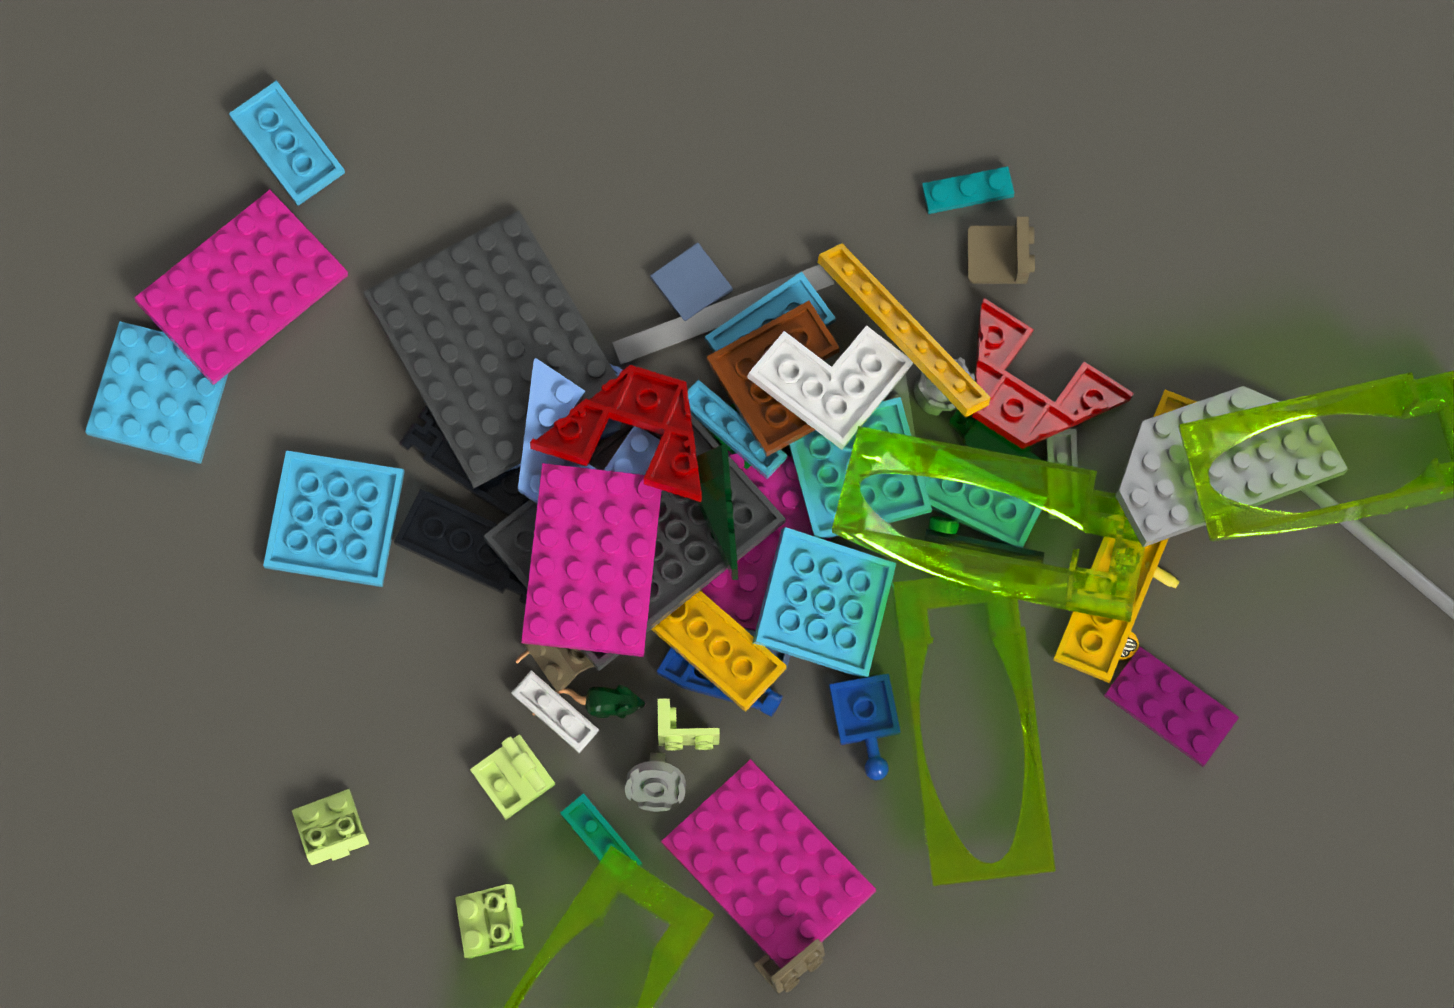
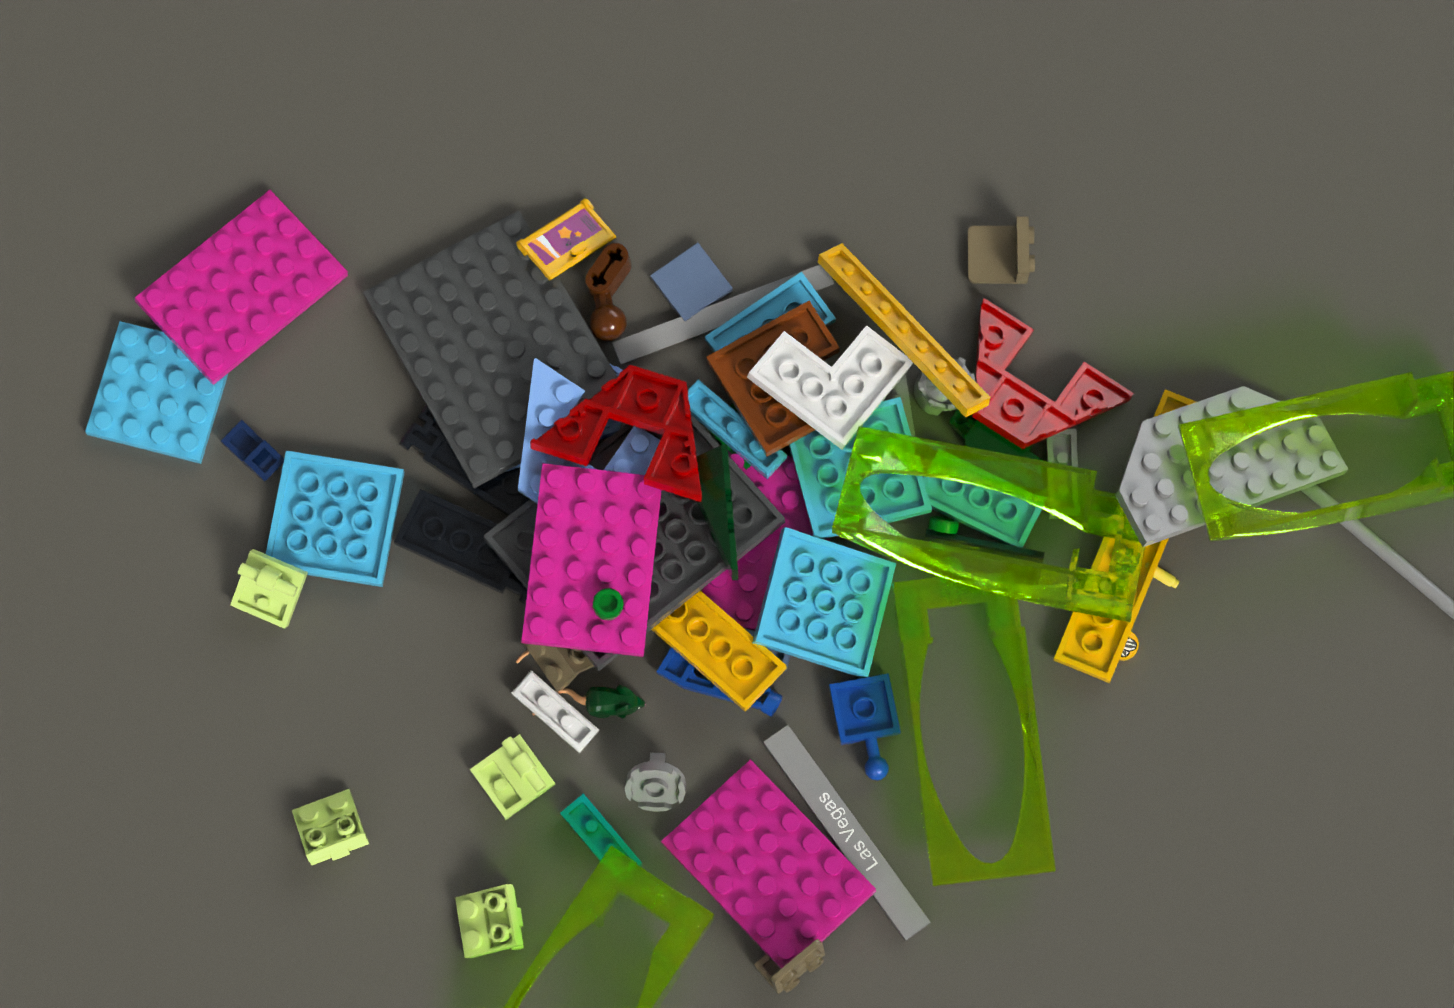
(252, 450): none -> dark blue slope
(268, 588): none -> yellowish green plate
(287, 143): medium azure plate -> none
(574, 232): none -> door
(608, 320): none -> reddish brown beam
(608, 604): none -> green tile
(675, 738): yellowish green bracket -> none
(846, 831): none -> light grey tile
(968, 190): teal plate -> none
(1171, 706): magenta plate -> none

